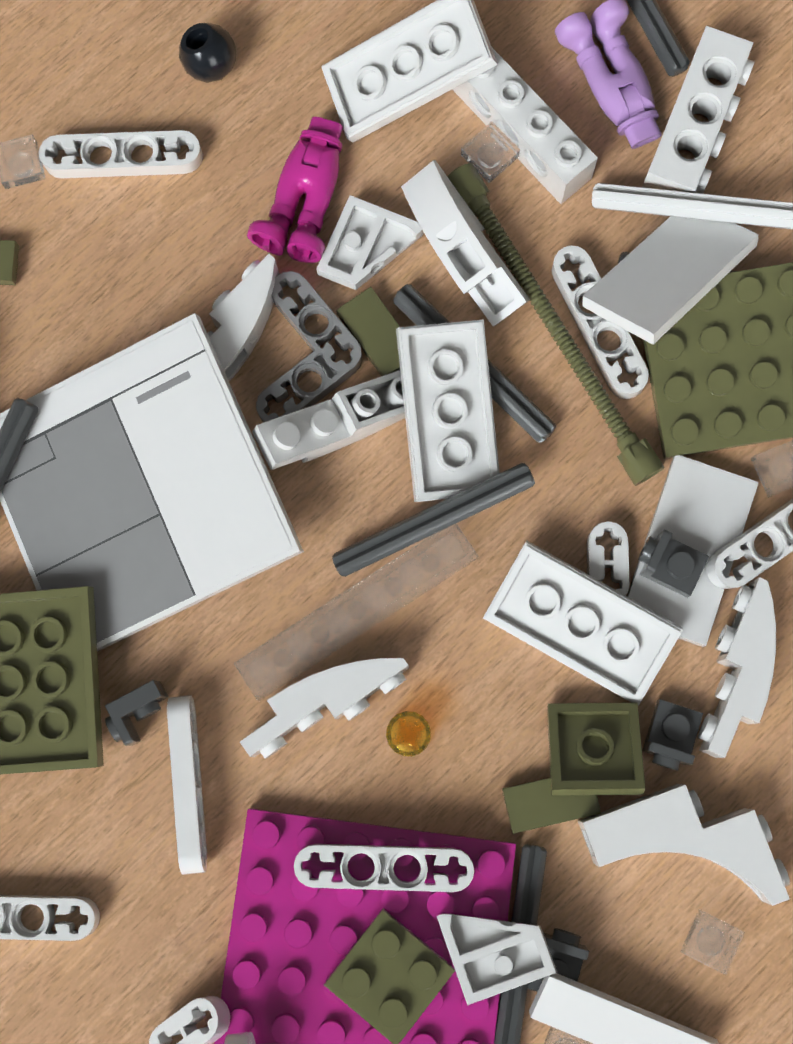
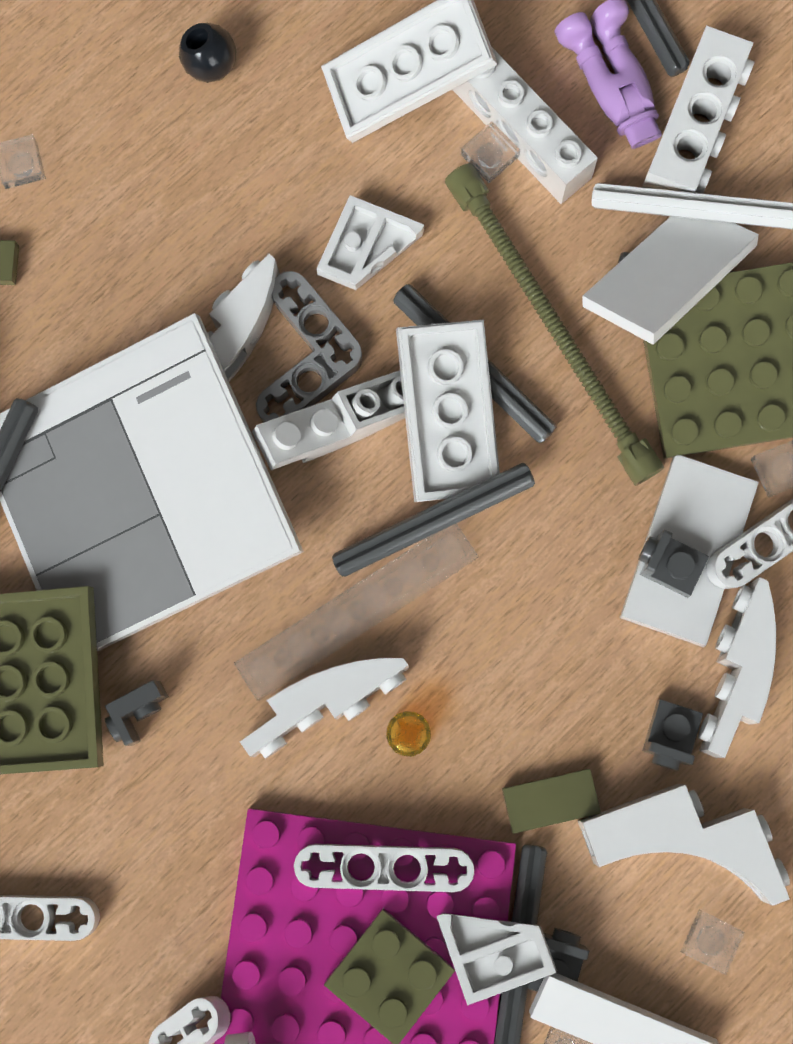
(120, 161): white beam -> none
(187, 785): white beam -> none
(309, 170): dark pink piece -> none
(373, 329): olive tile -> none
(461, 244): white slope -> none
(583, 623): white tile -> none
(593, 324): white beam -> none
(595, 749): olive plate -> none
(619, 555): white beam -> none

